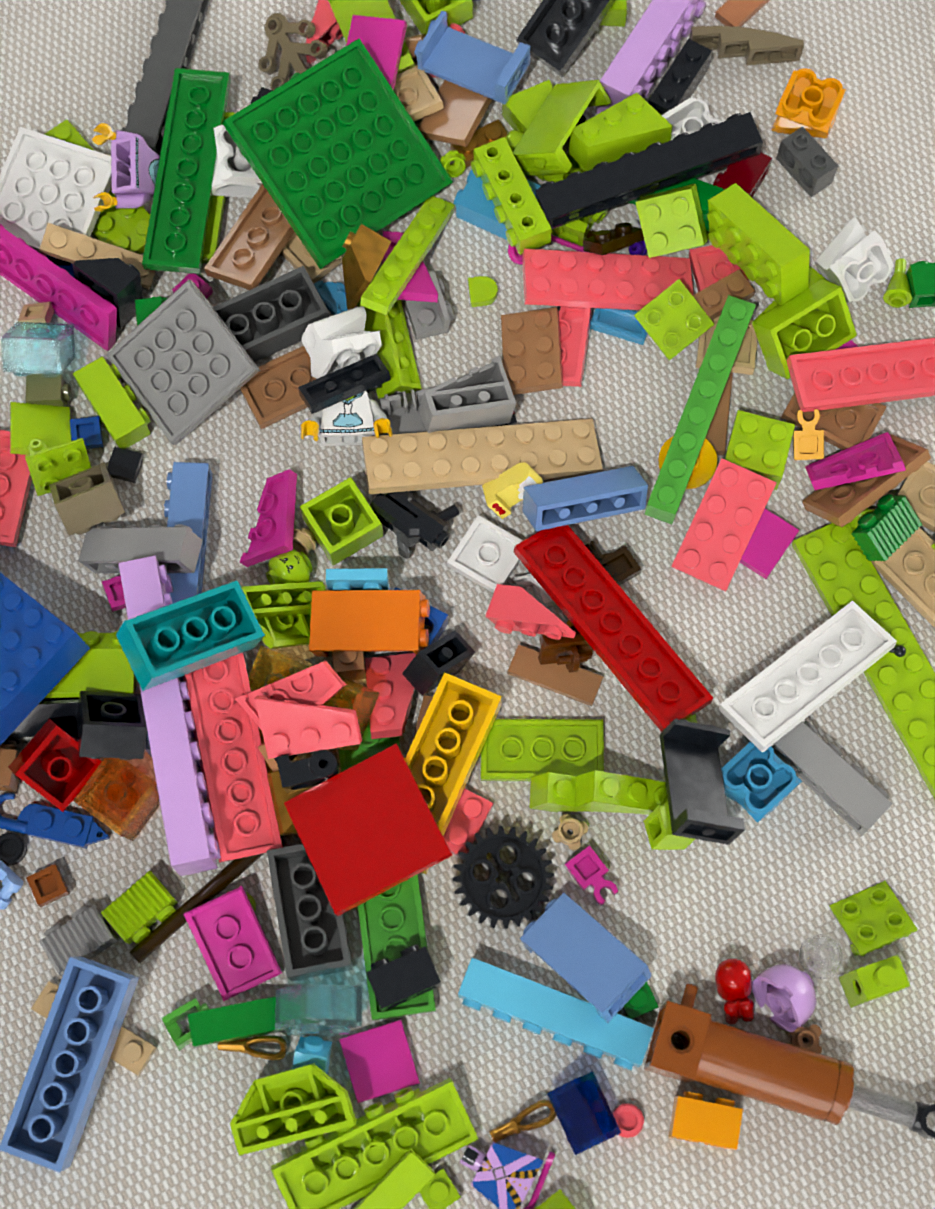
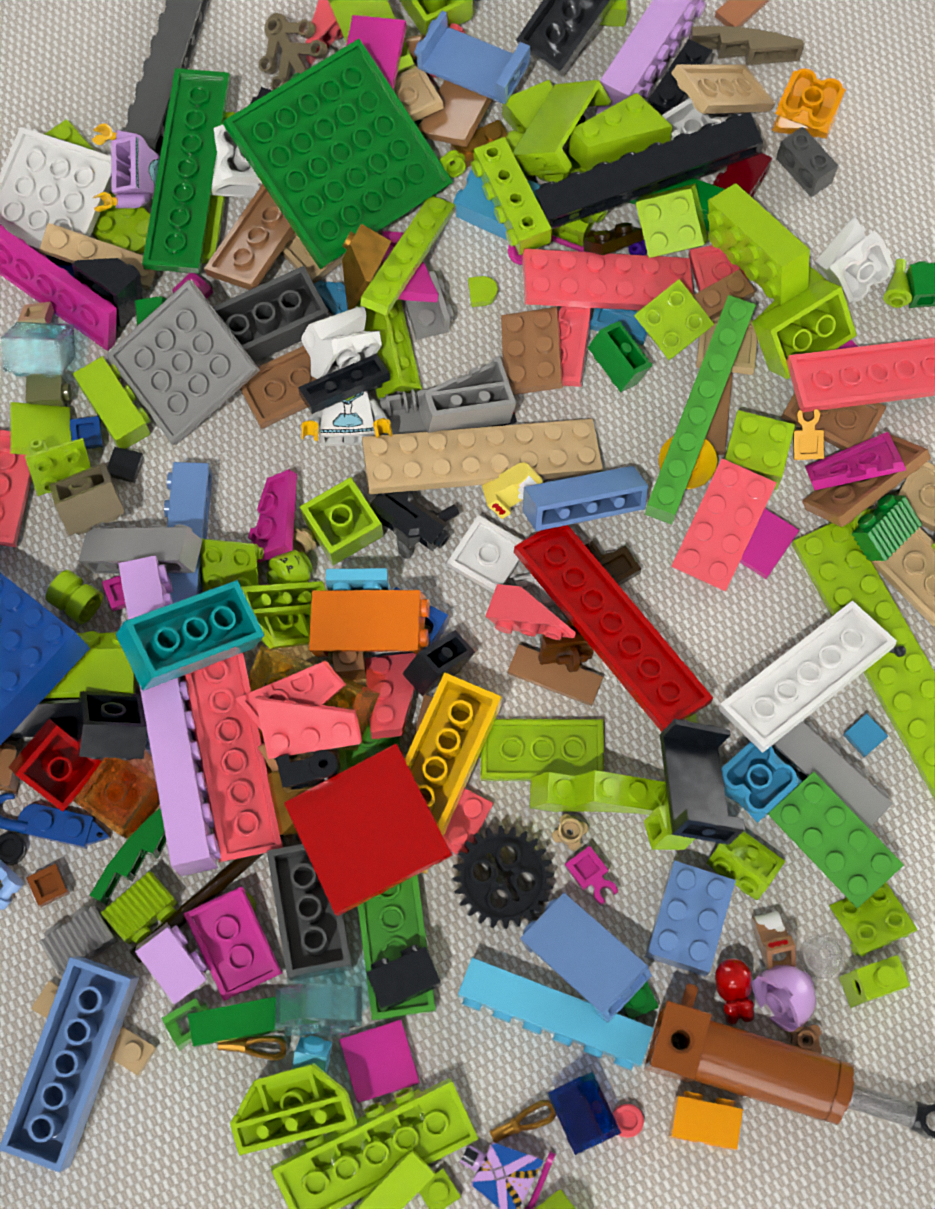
(70, 594): none -> lime wheel
(147, 839): none -> green slope
(171, 962): none -> lavender brick
(227, 562): none -> lime hinge
(619, 356): none -> green brick
(690, 918): none -> medium blue brick
(722, 89): none -> tan plate
(747, 863): none -> lime bracket
(773, 939): none -> medium nougat leg
(835, 839): none -> bright green plate
(865, 735): none -> dark azure tile

